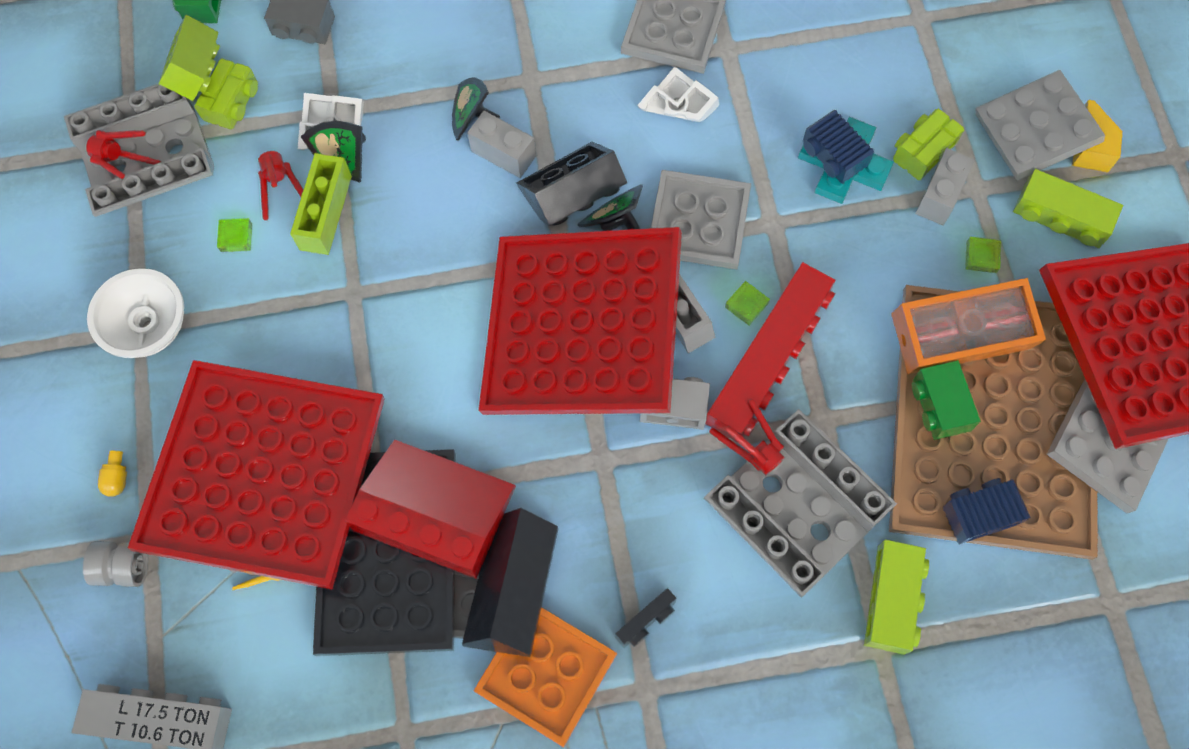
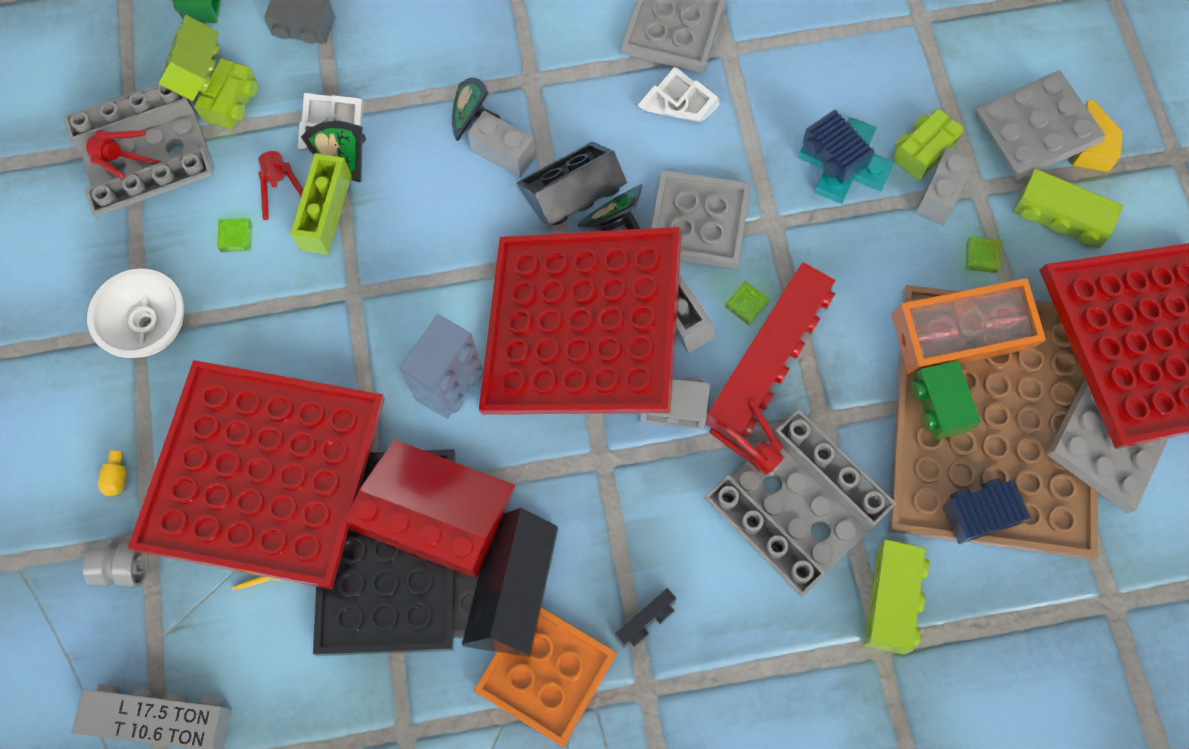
(442, 367): none -> sand blue brick

